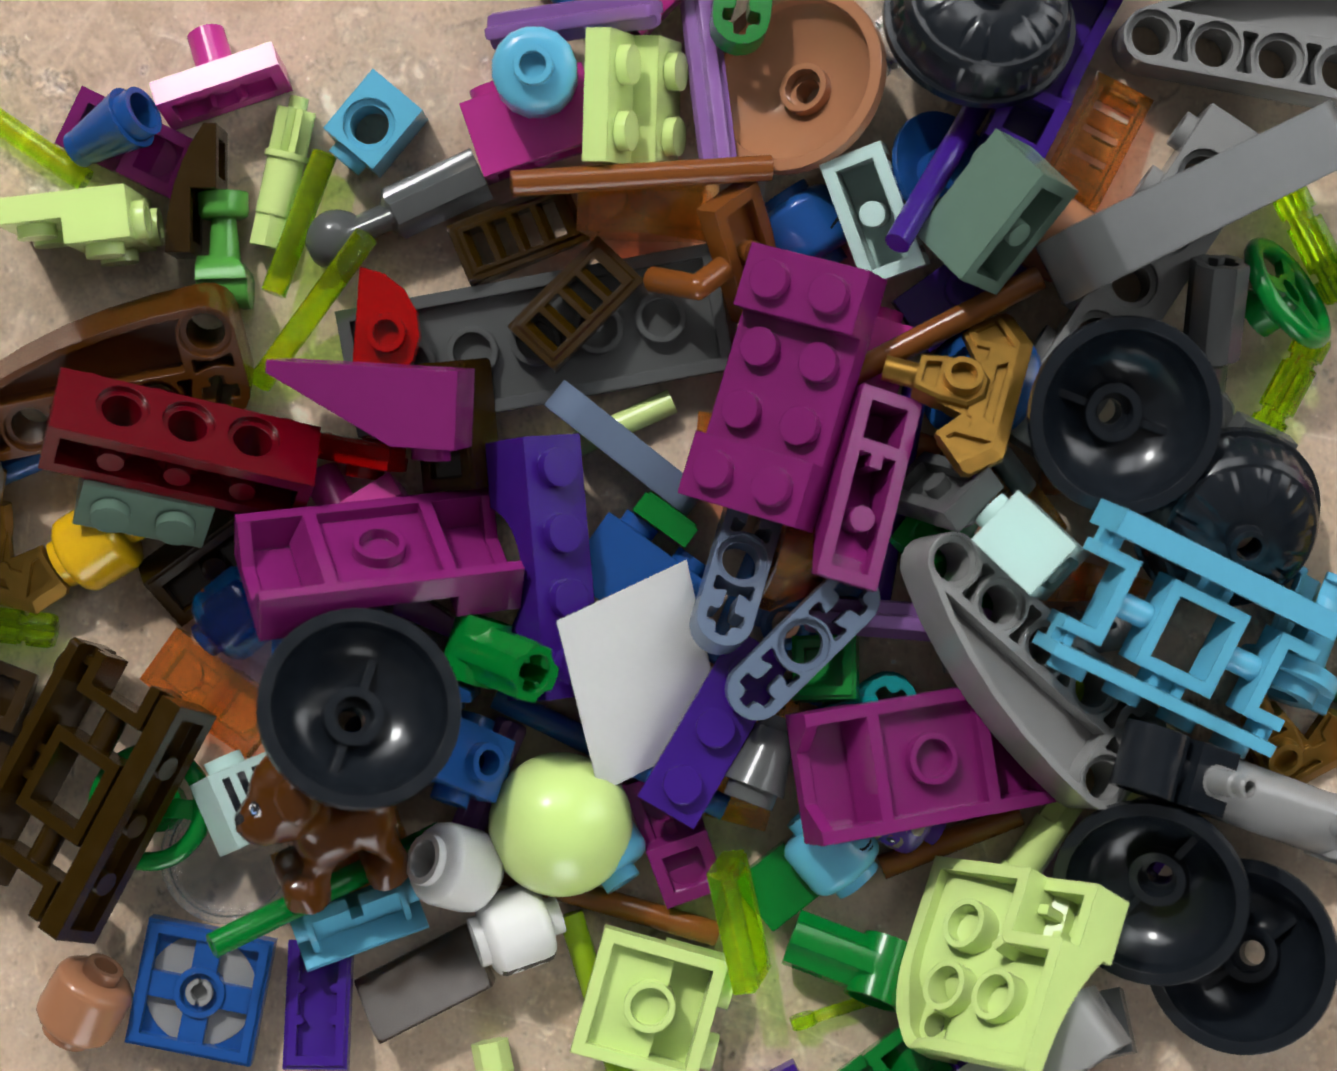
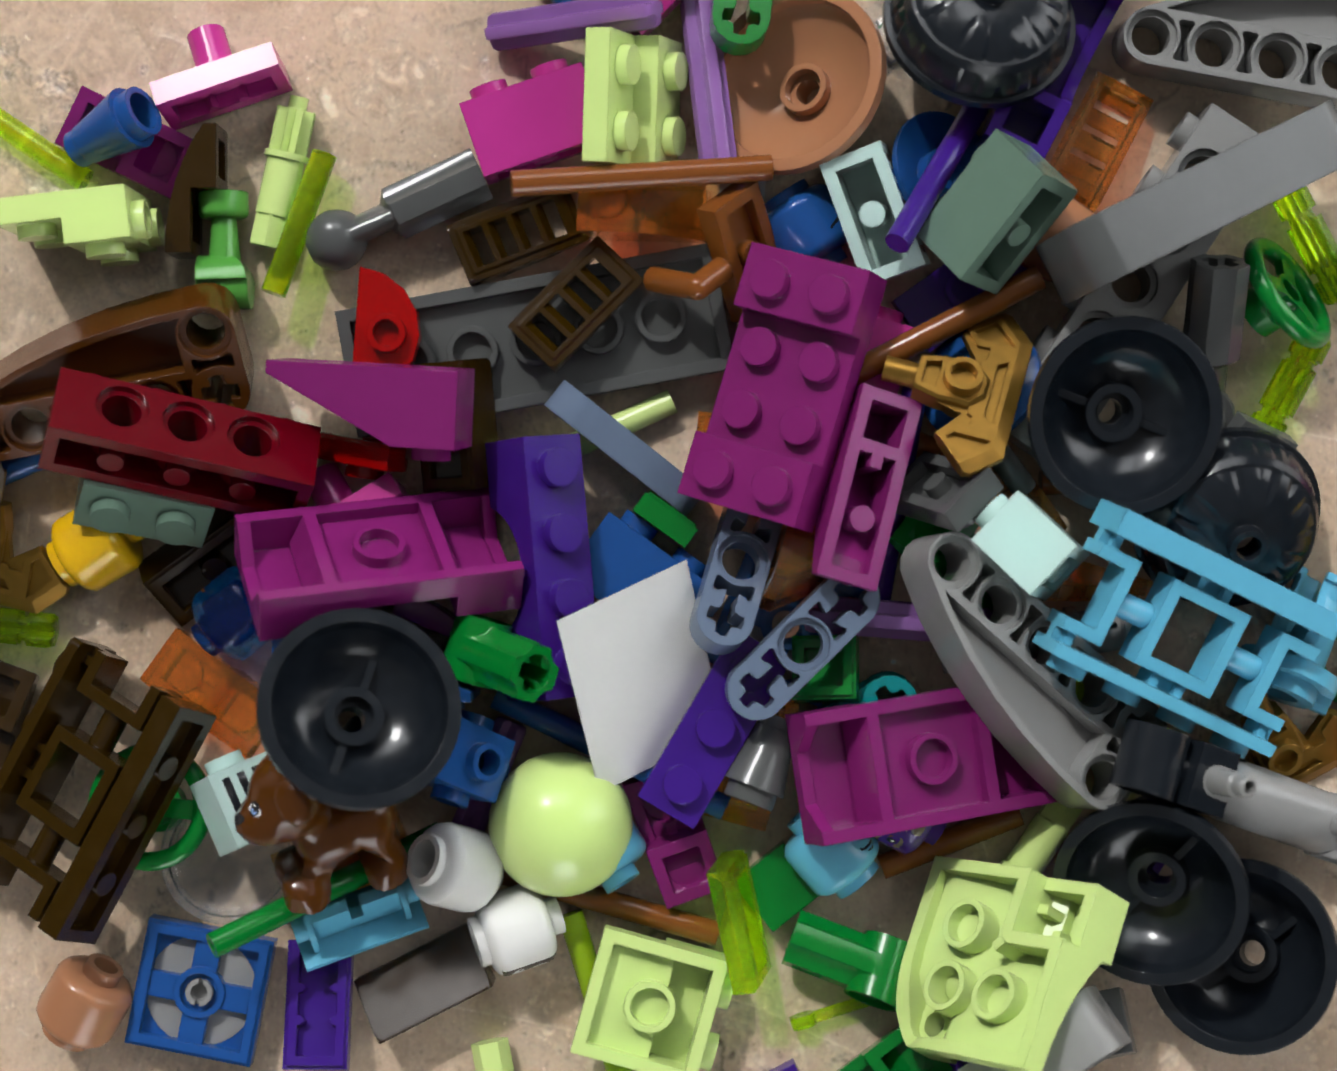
(316, 304): clear neon green bar -> none
(380, 97): medium azure brick -> none
(535, 72): medium azure head -> none

